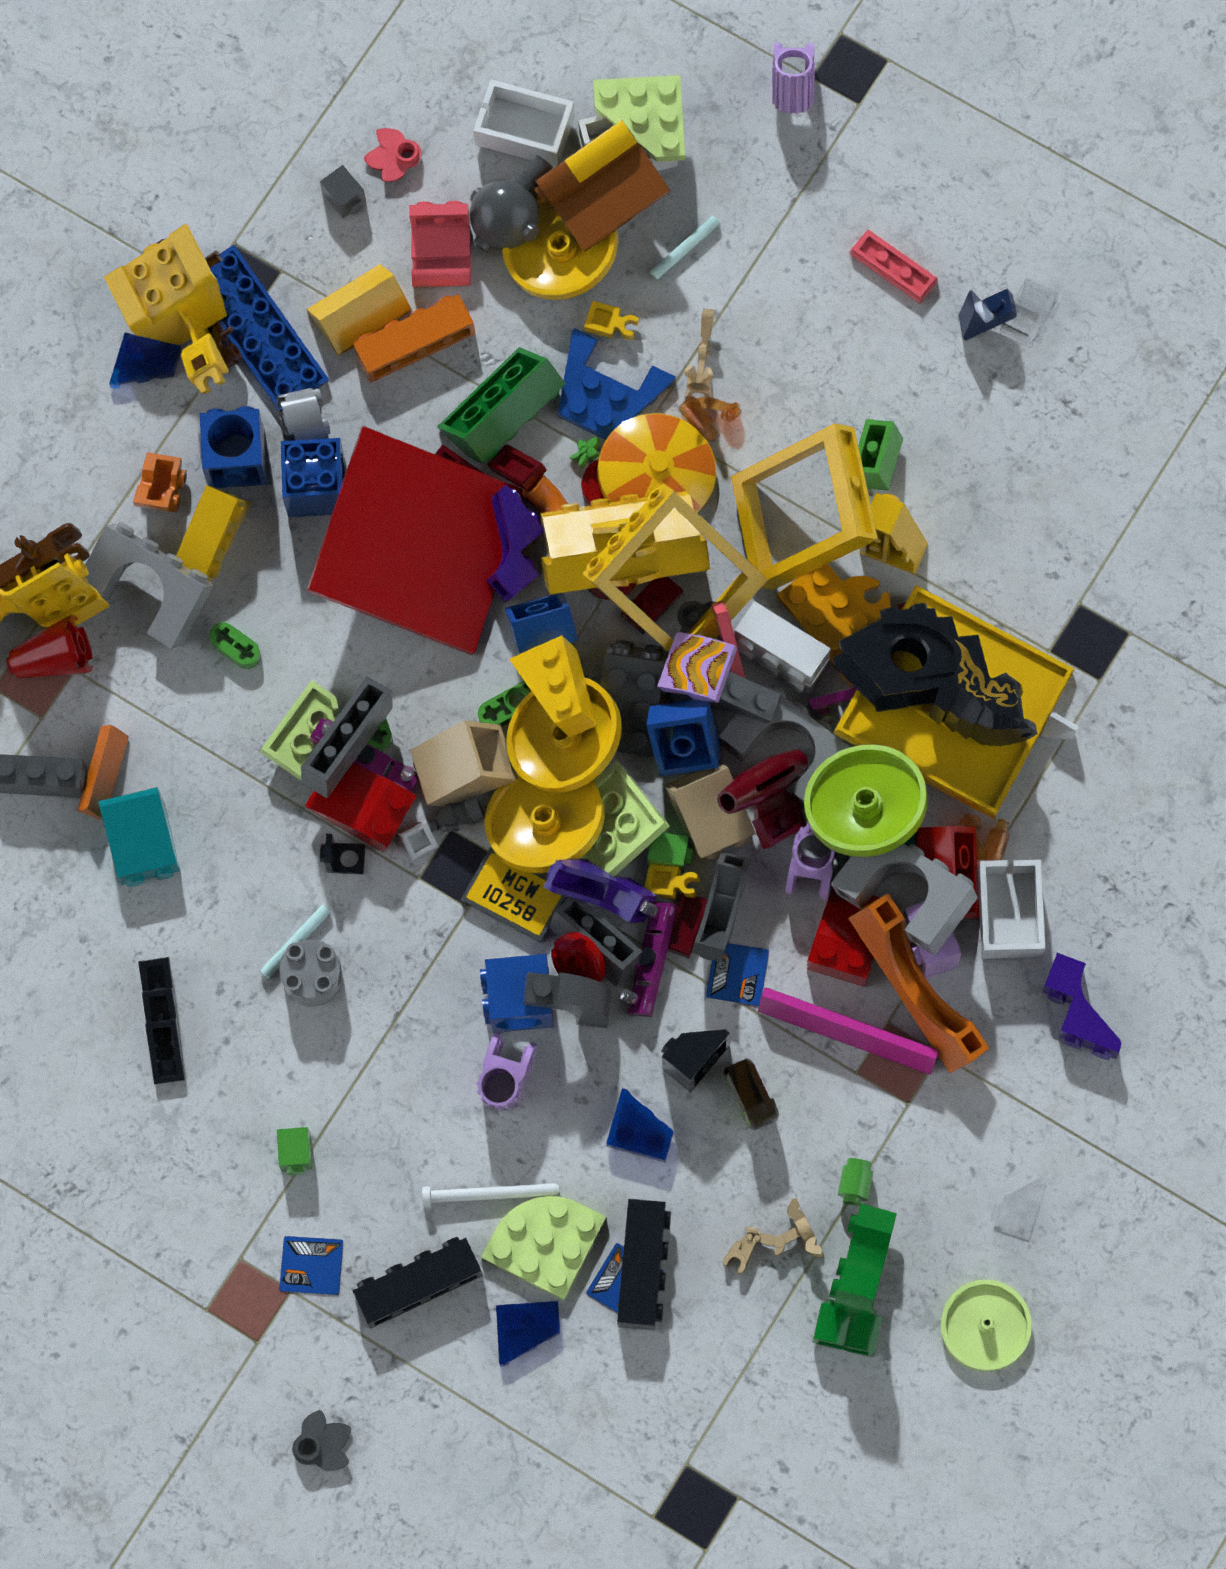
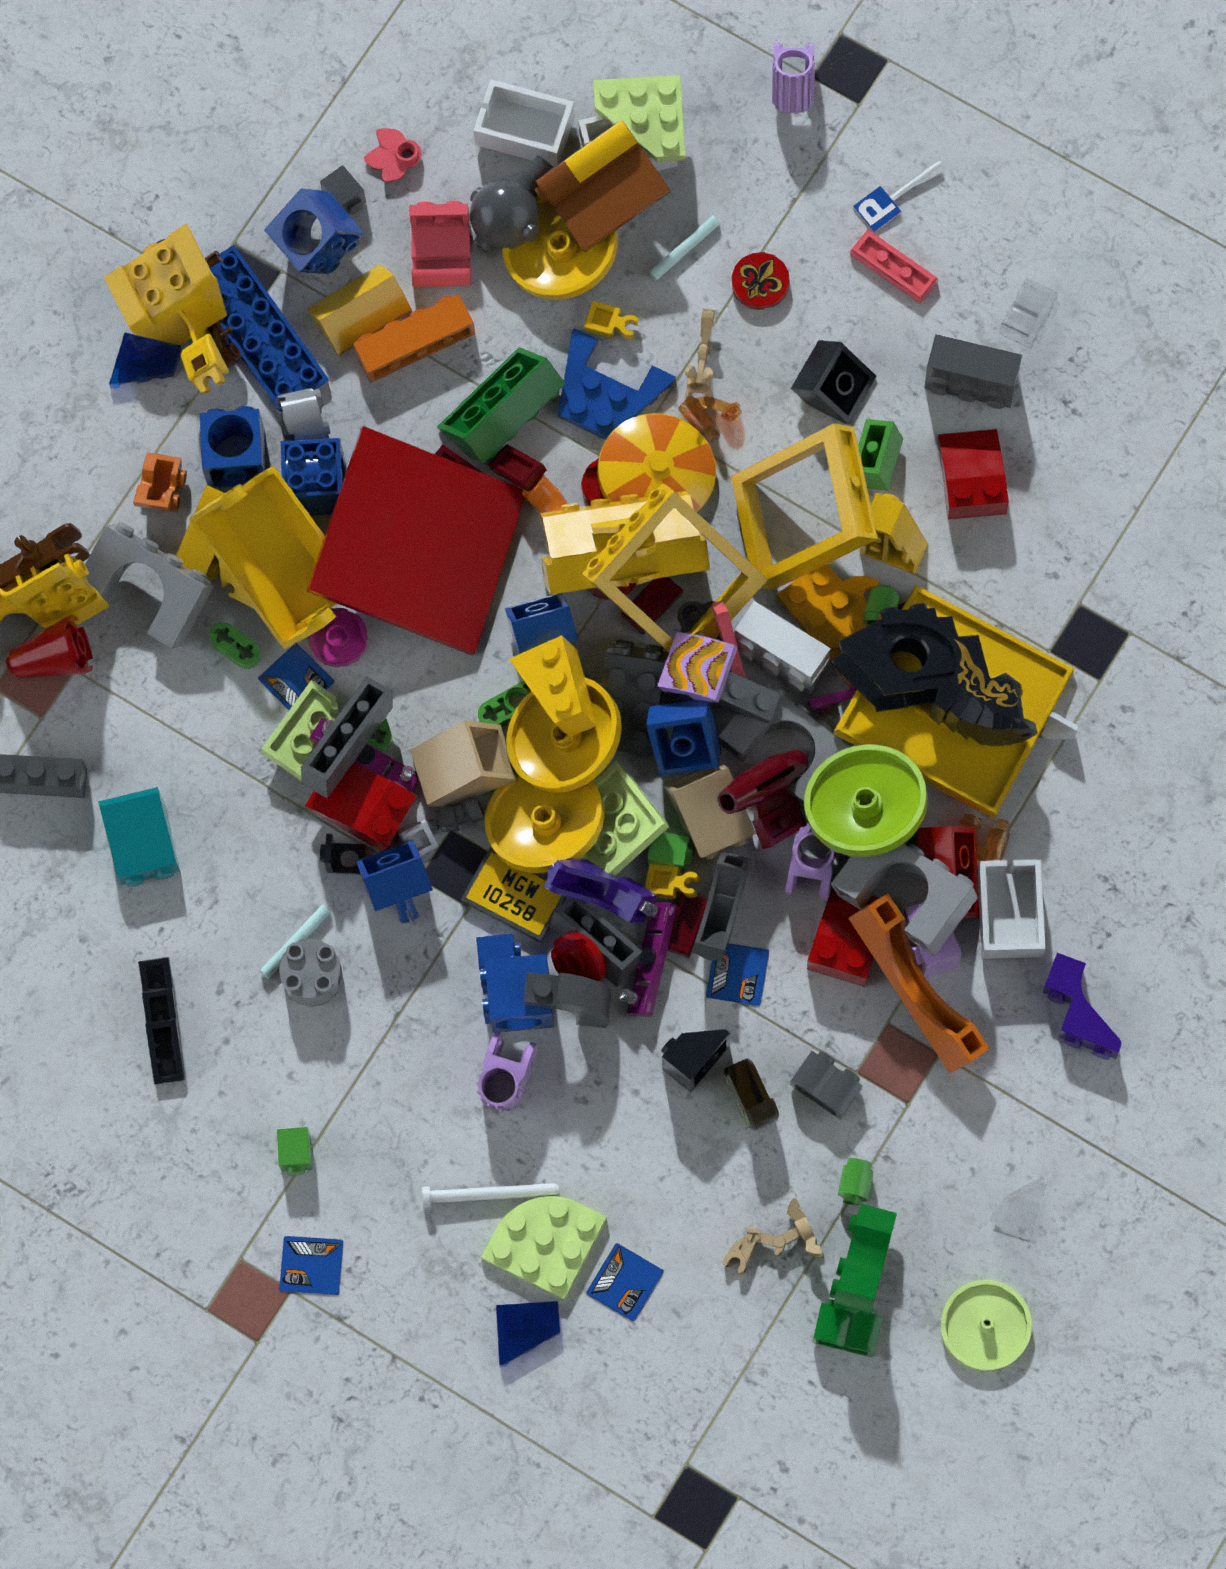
(103, 770): orange slope -> none
(267, 554): none -> yellow piece
(292, 674): none -> blue sticker
(293, 226): none -> blue brick
(327, 1442): dark grey plate -> none
(341, 640): none -> dark pink tile
(395, 878): none -> blue brick
(417, 1282): black brick -> none
(496, 947): none -> blue brick
(516, 530): dark purple arch -> none
(586, 451): bright green plant -> none
(639, 1130): clear blue wing -> none
(642, 1264): black brick -> none
(760, 280): none -> red tile
(826, 1084): none -> dark grey brick
(833, 380): none -> black slope
(848, 1030): dark pink tile -> none
(879, 207): none -> piece
(879, 599): none -> bright green brick
(972, 372): none -> dark grey brick
(973, 474): none -> red slope
(982, 315): dark blue slope -> none

